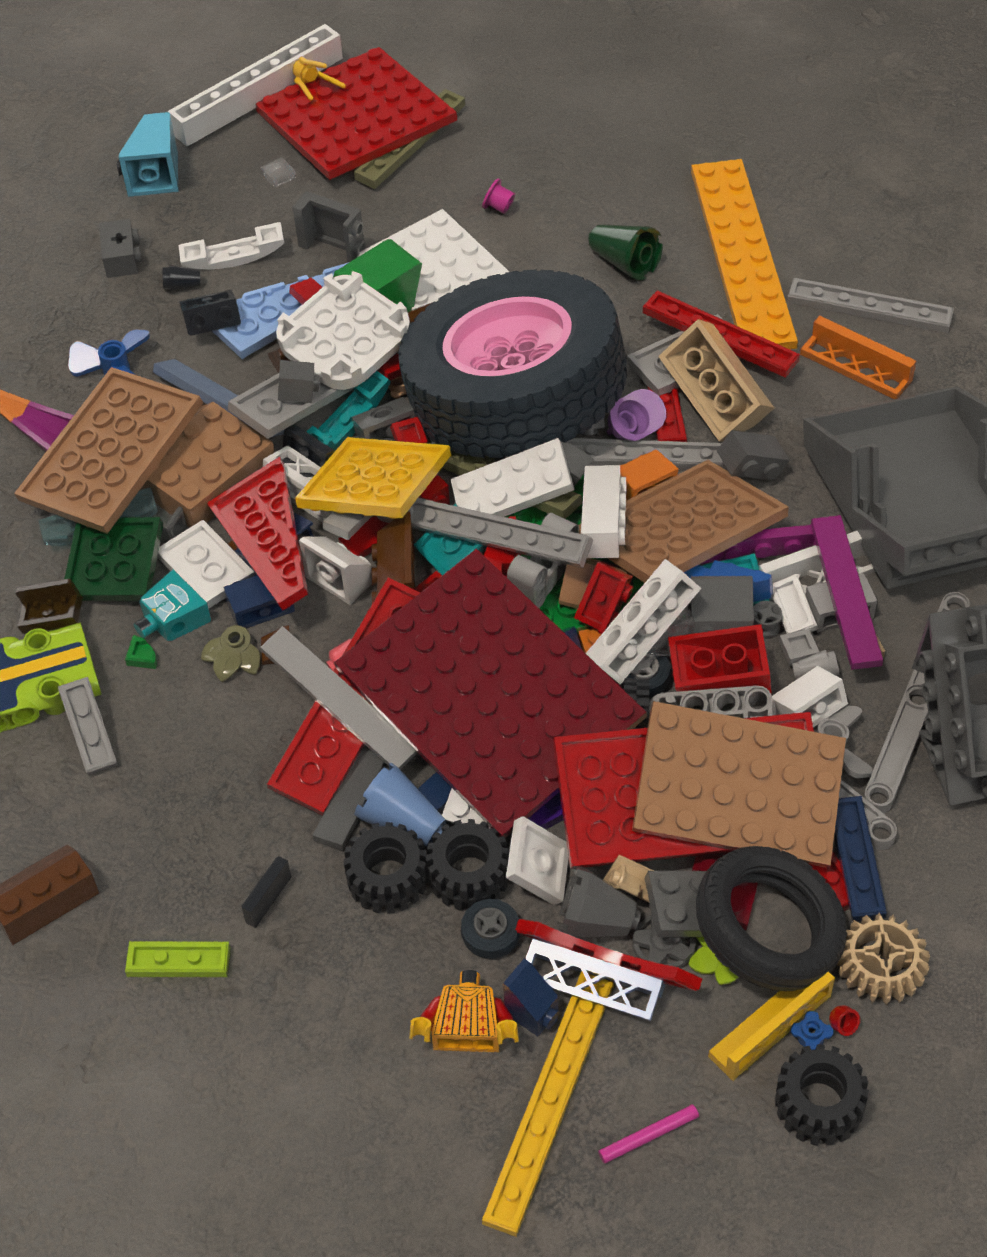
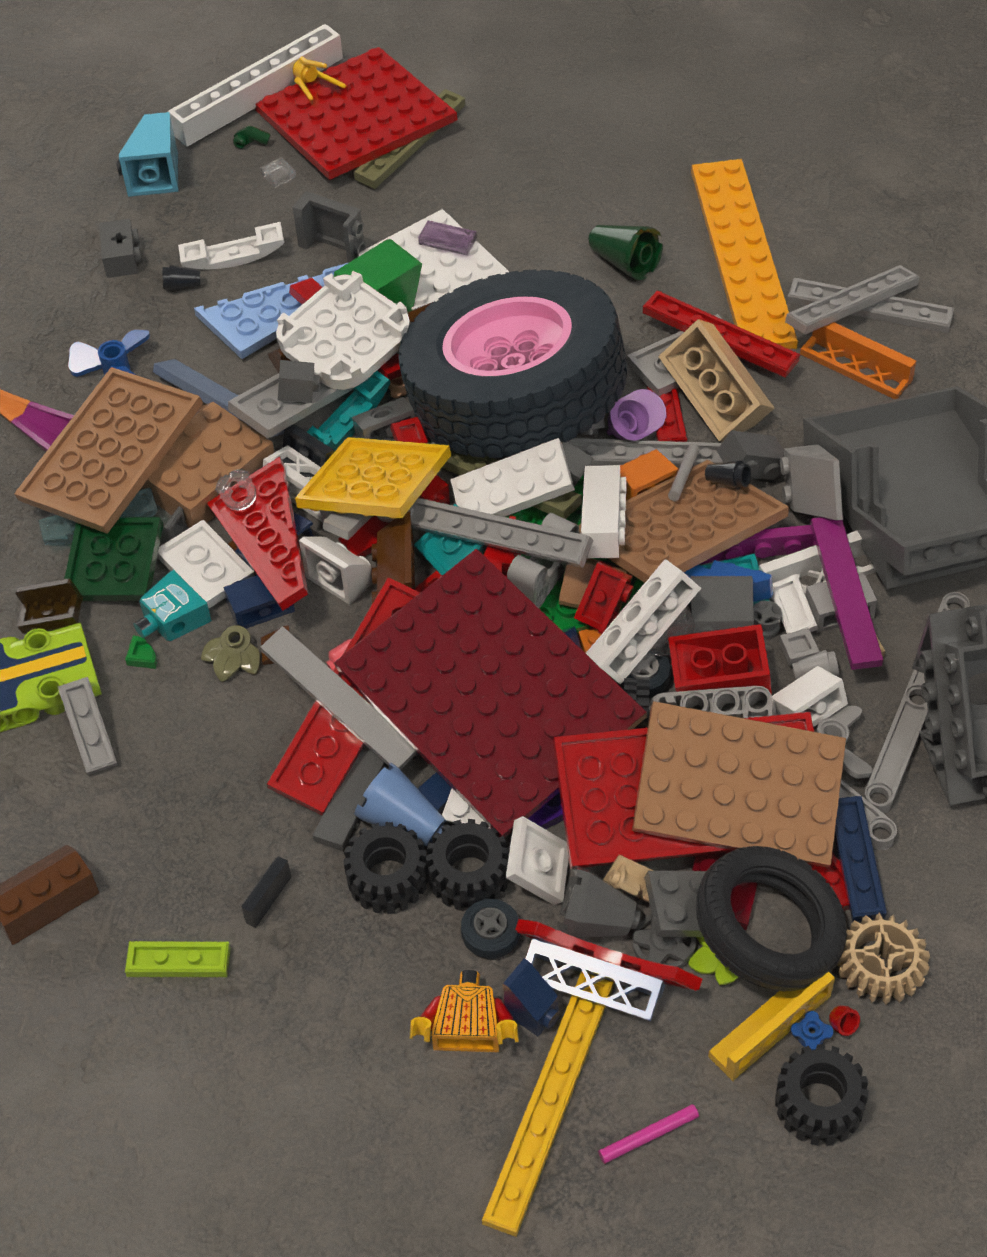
(210, 312): black bracket -> none
(224, 489): none -> clear piece
(249, 135): none -> dark green arm
(447, 237): none -> clear purple tile
(498, 197): dark pink piece -> none
(683, 472): none -> light grey bar
(730, 474): none -> black cone
(812, 481): none -> light grey slope
(852, 299): none -> light grey tile

